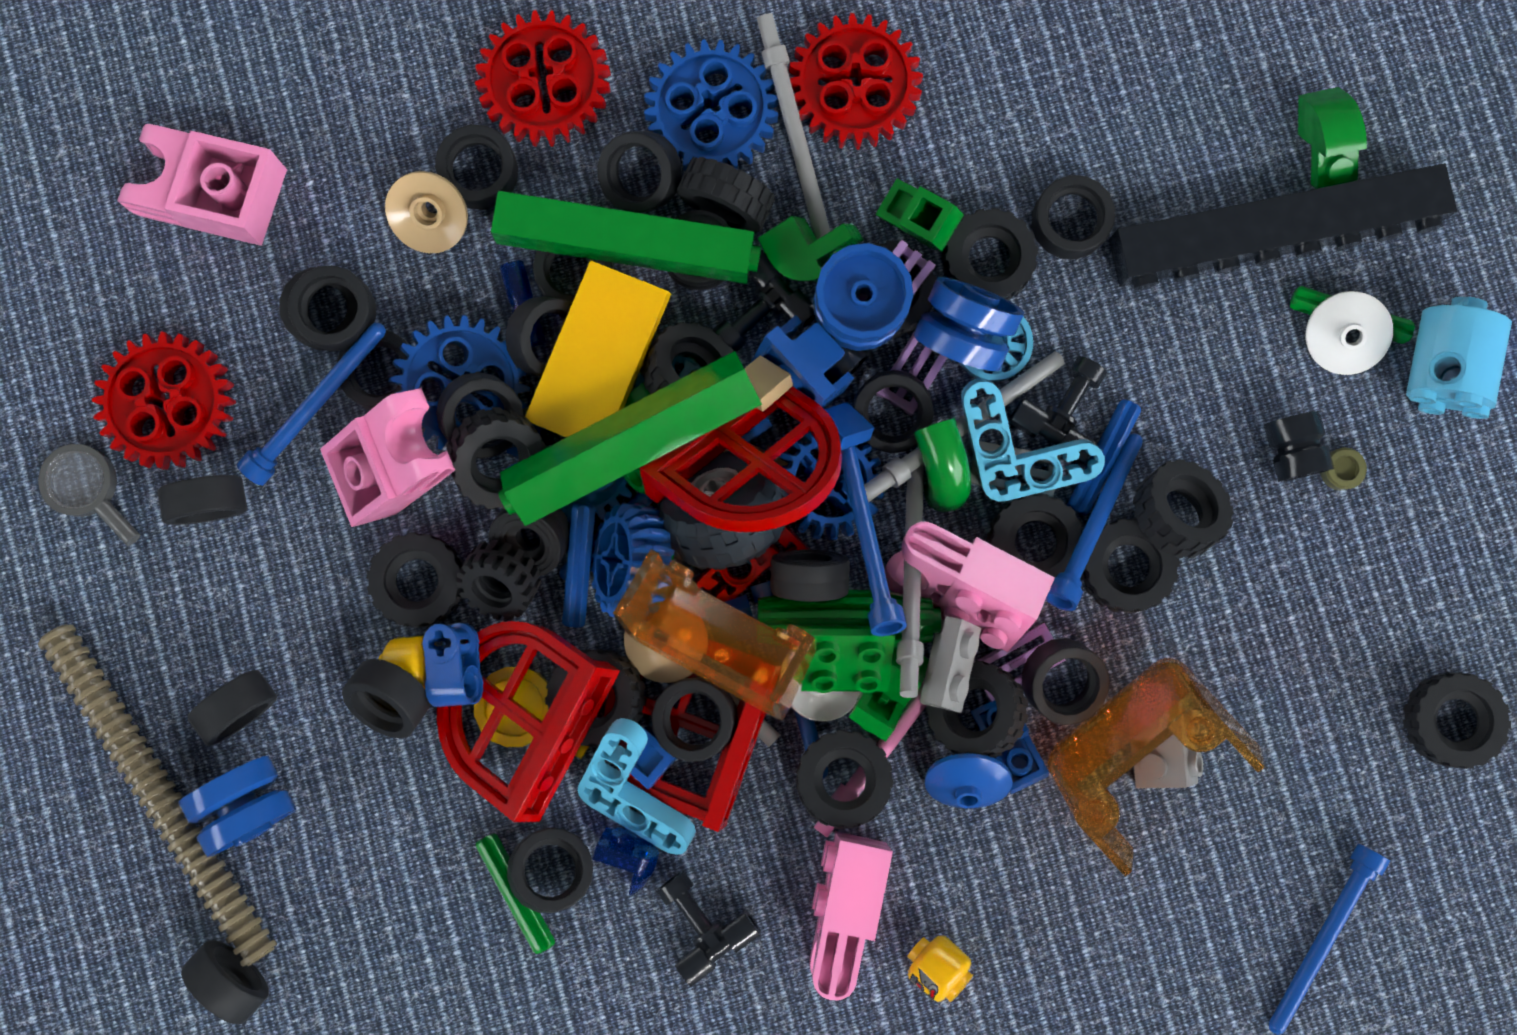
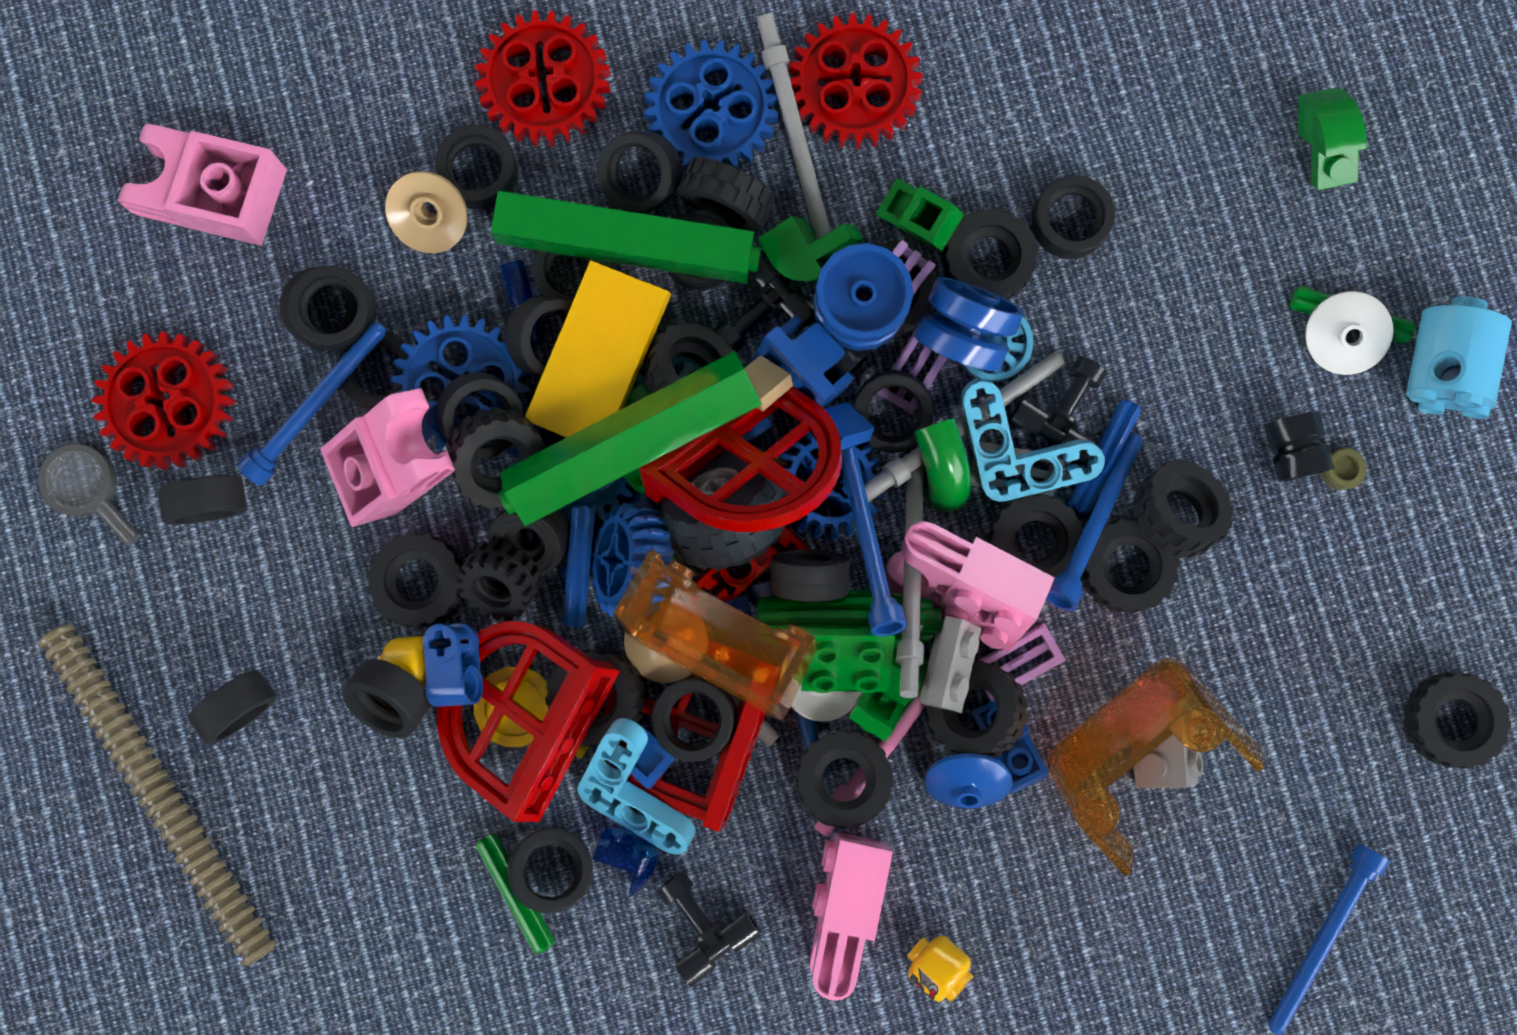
(223, 984): black tyre -> none
(238, 807): blue wheel -> none
(1086, 703): black tyre -> none
(1282, 226): black brick -> none

